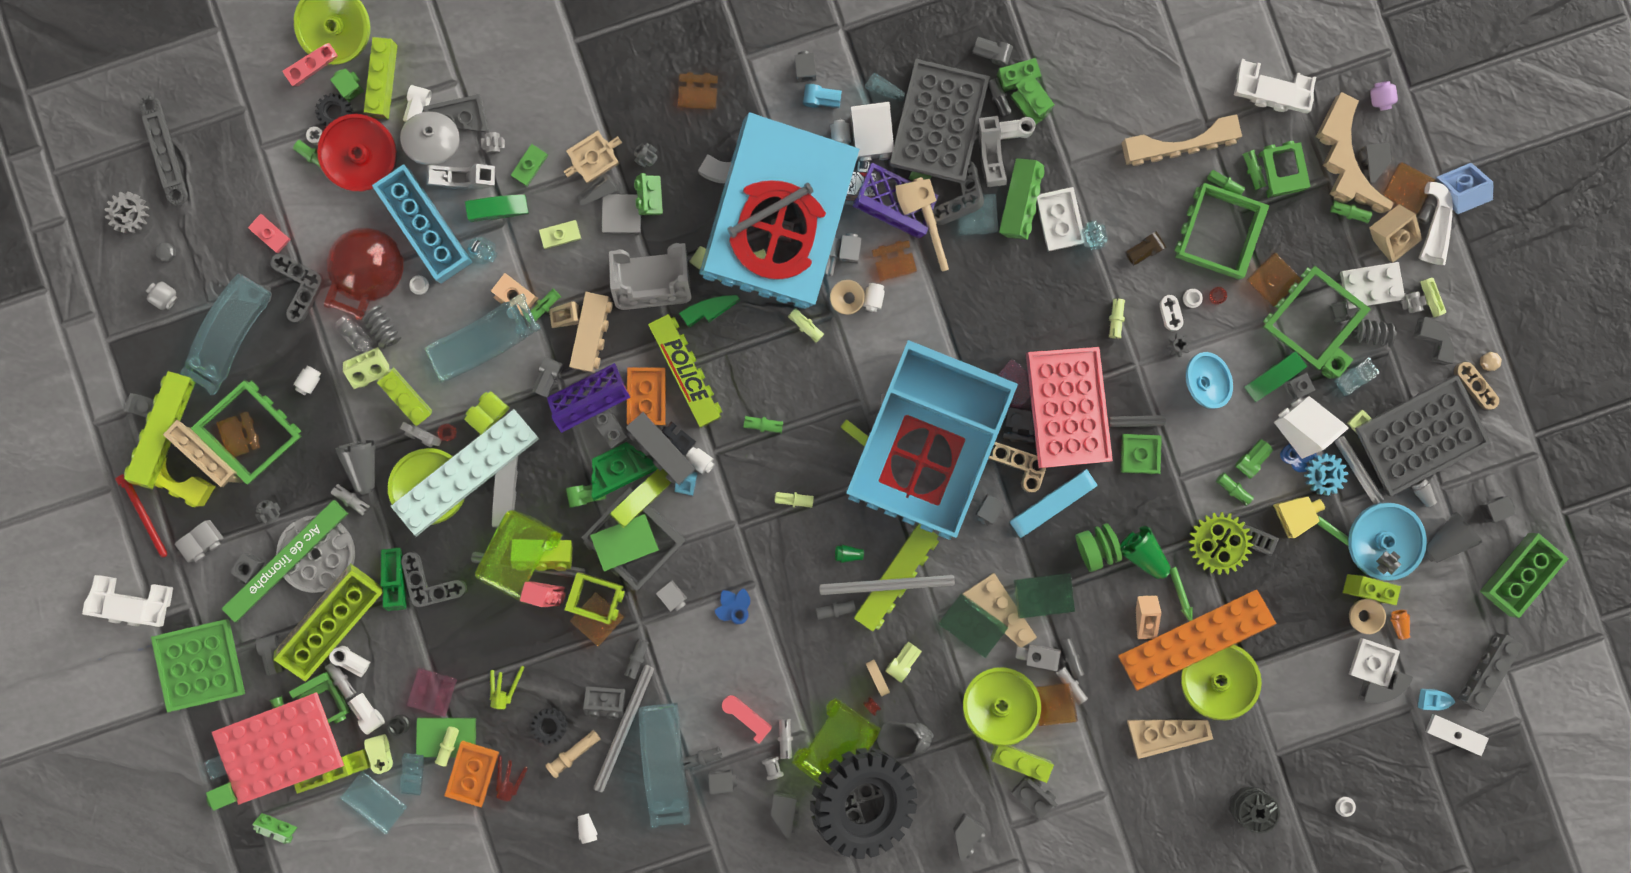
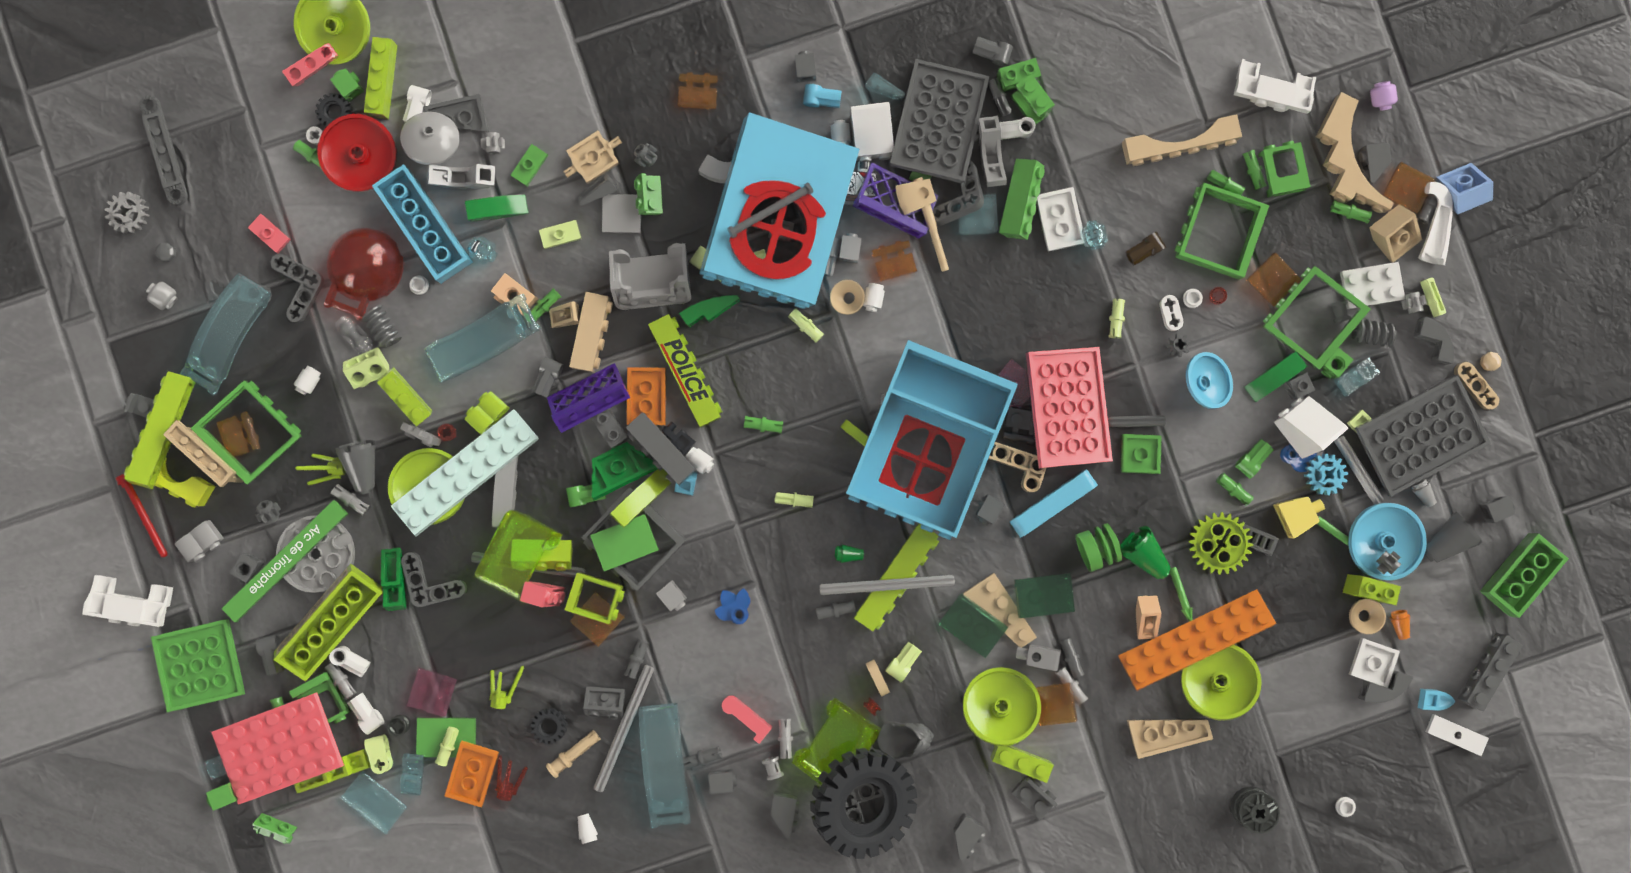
(334, 467): none -> lime plant

